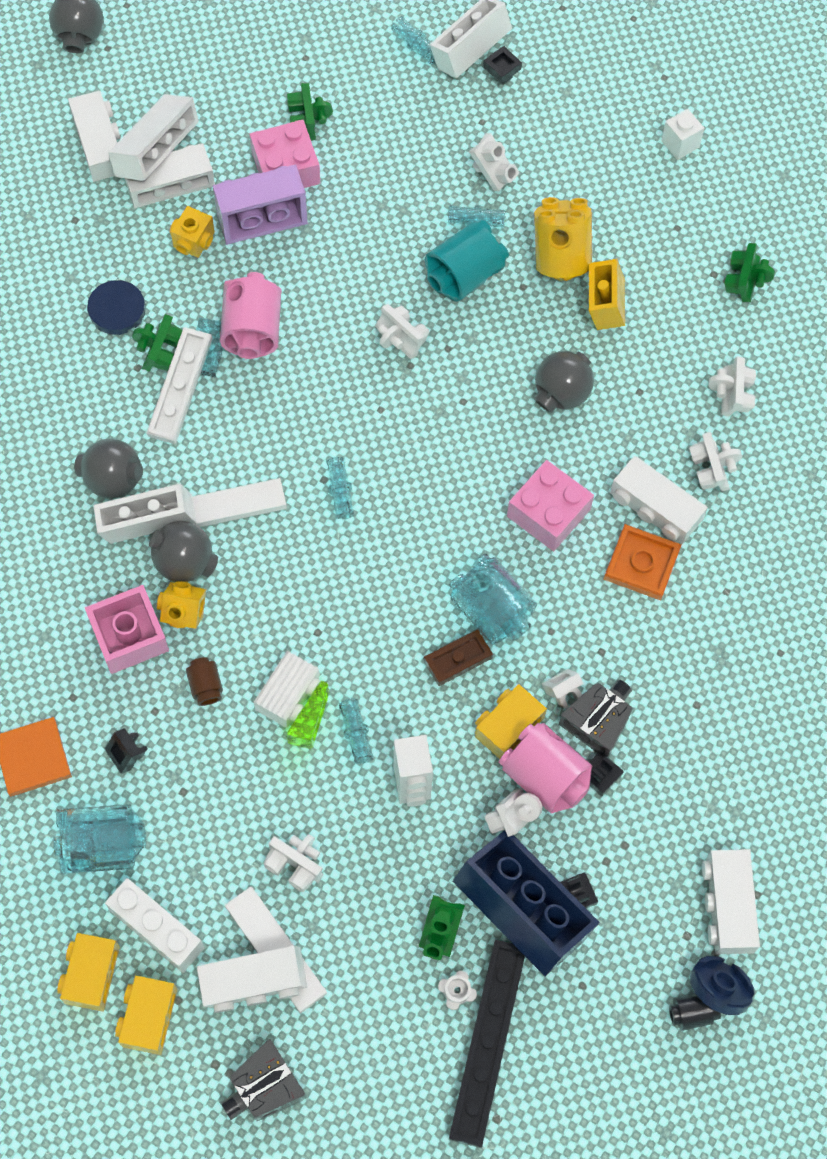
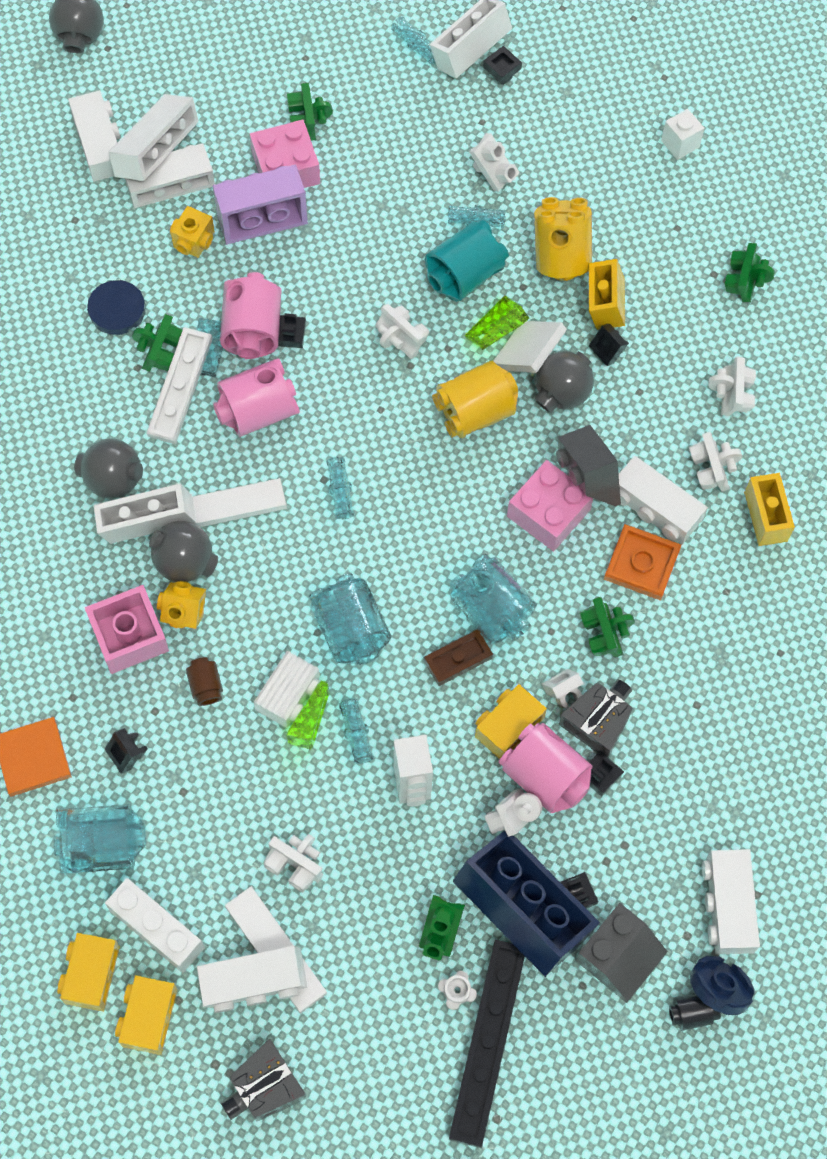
(256, 398): none -> bright pink cylinder
(291, 331): none -> black tile
(350, 620): none -> clear light blue cylinder
(476, 399): none -> yellow cylinder
(497, 323): none -> clear neon green slope
(530, 346): none -> white tile
(590, 464): none -> dark grey slope
(600, 616): none -> green hips
(608, 344): none -> black tile
(622, 953): none -> dark grey slope
(769, 509): none -> yellow brick

